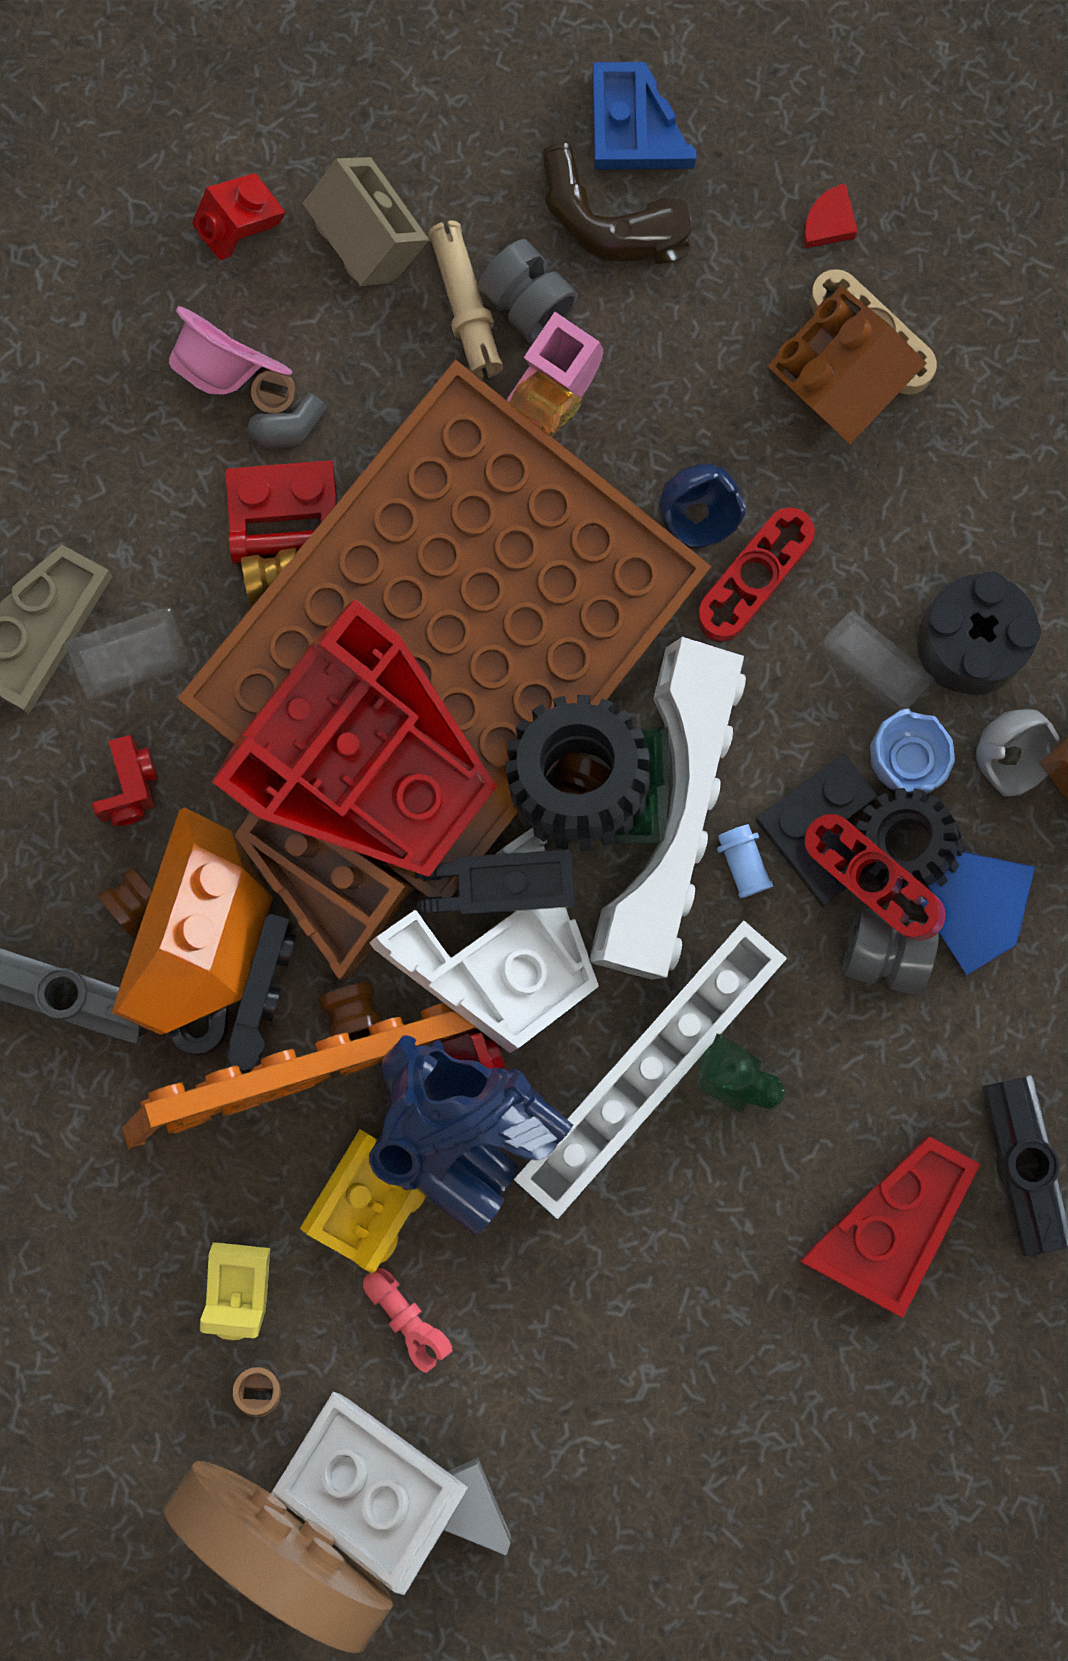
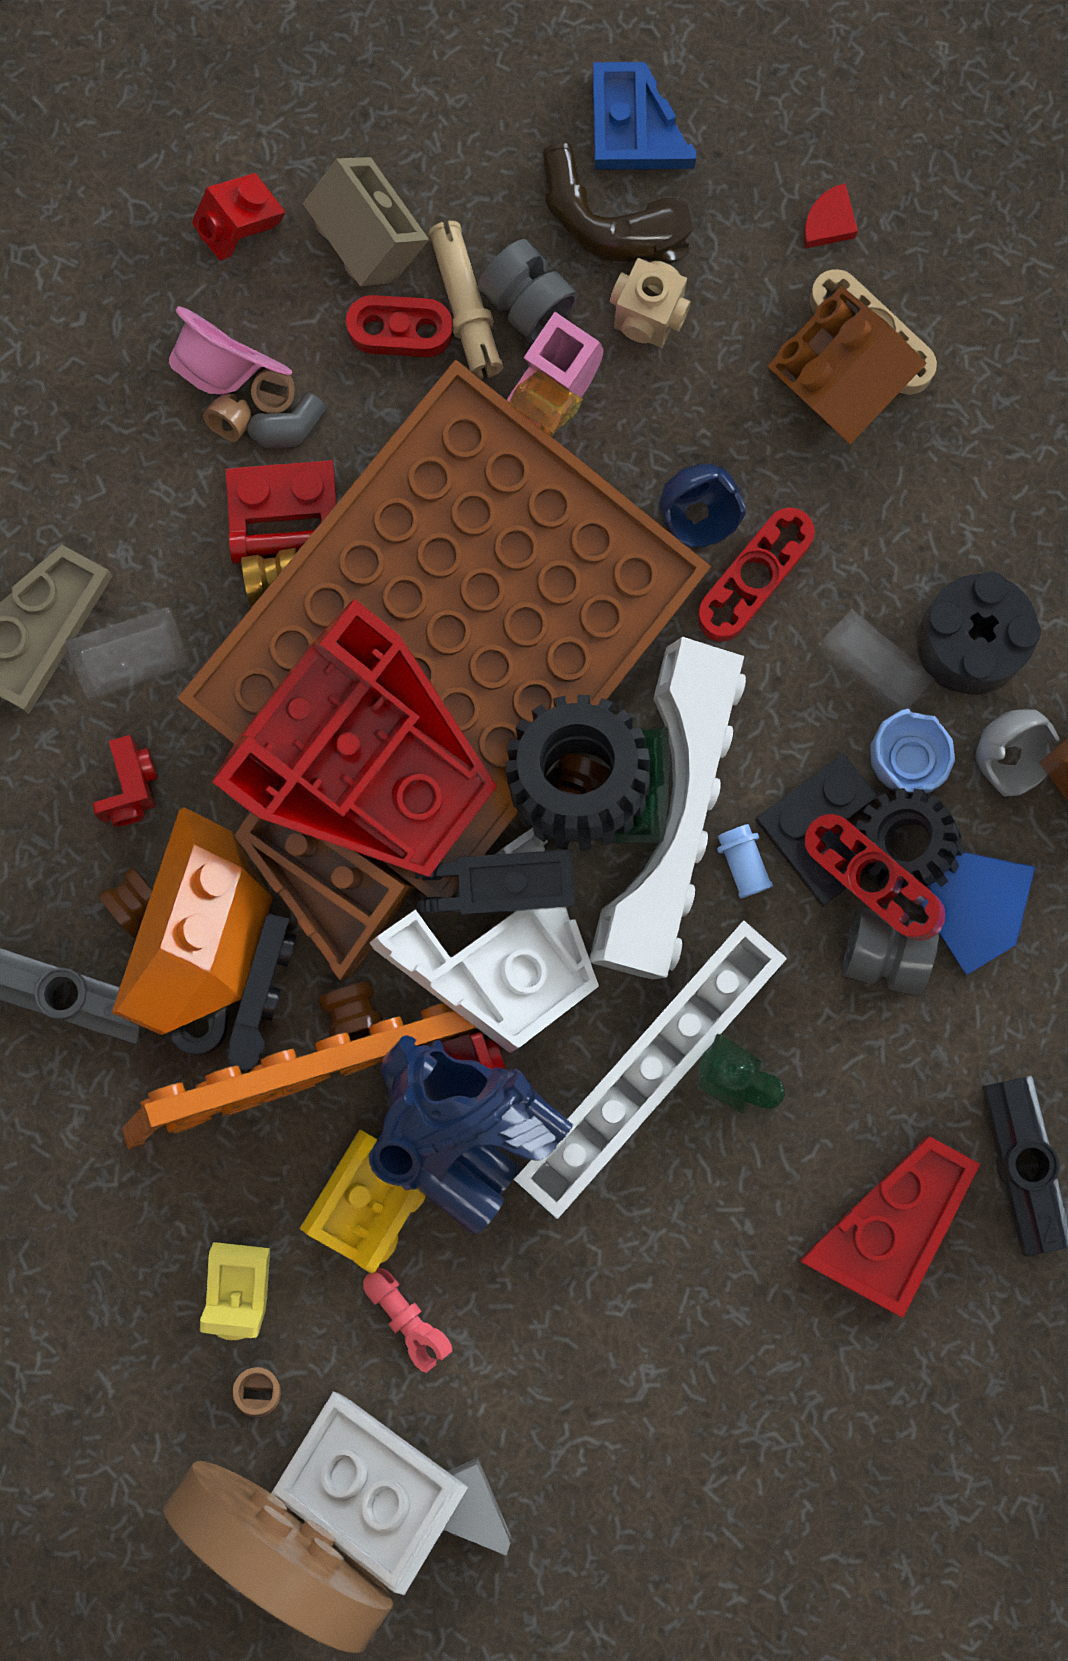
(234, 412): none -> medium nougat hinge
(401, 321): none -> red plate
(650, 302): none -> tan brick

